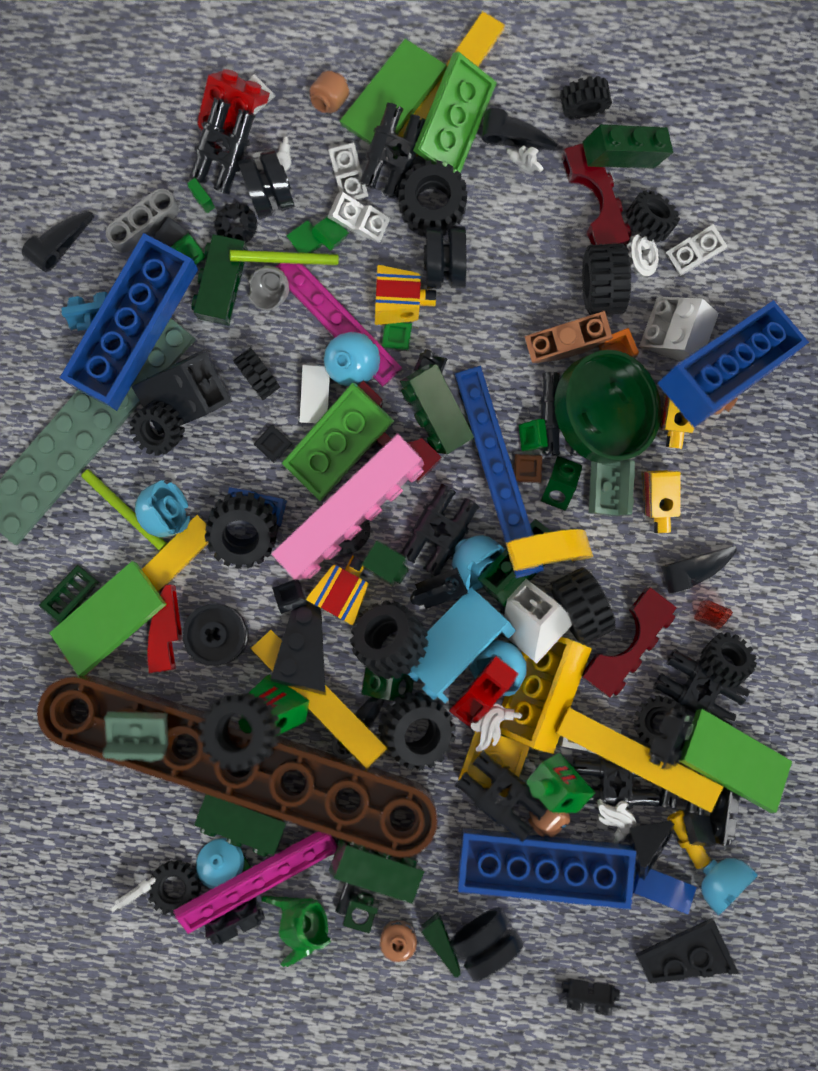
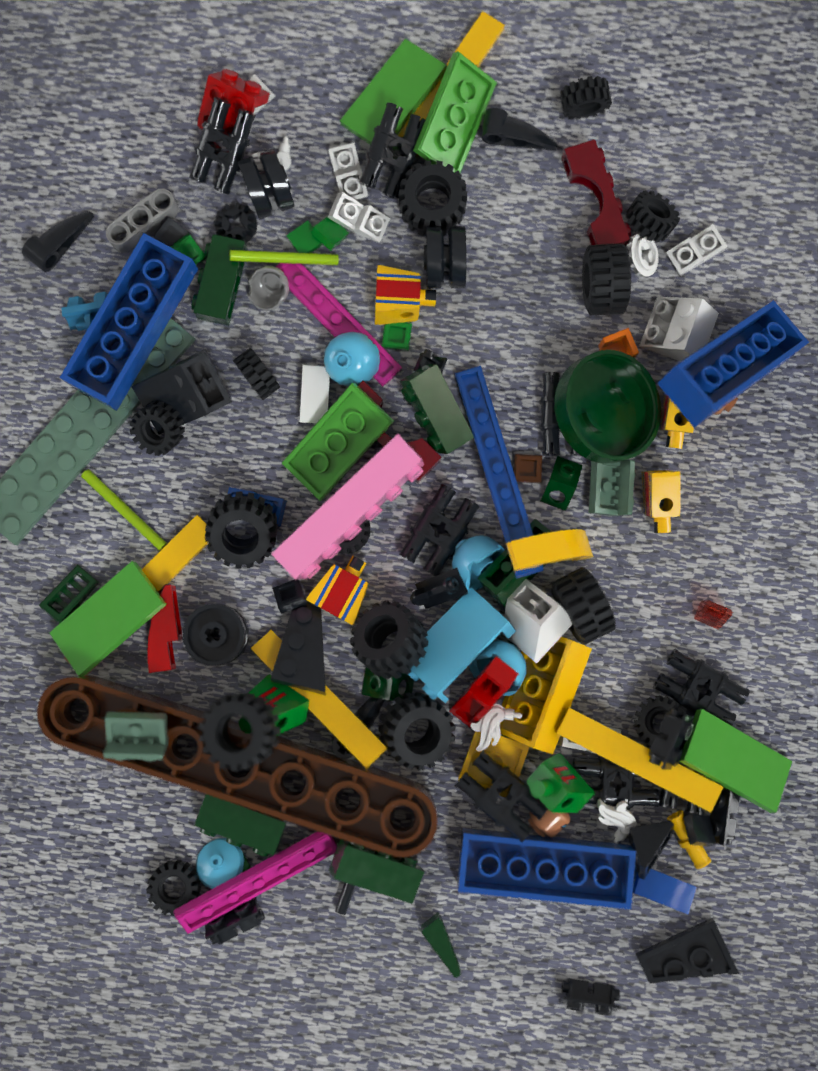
(142, 887): white piece -> none
(162, 510): medium azure cylinder -> none
(200, 195): green tile -> none
(272, 443): black tile -> none
(301, 926): green helmet -> none
(329, 92): nougat head -> none
(365, 902): dark green bracket -> none
(386, 564): dark green brick -> none
(402, 949): nougat head -> none
(486, 944): black wheel -> none
(526, 159): white piece -> none
(533, 435): green tile -> none
(569, 338): nougat slope -> none
(627, 146): dark green brick -> none
(650, 615): dark red arch -> none
(694, 570): black piece -> none
(725, 882): medium azure cylinder -> none
(733, 649): black tyre -> none

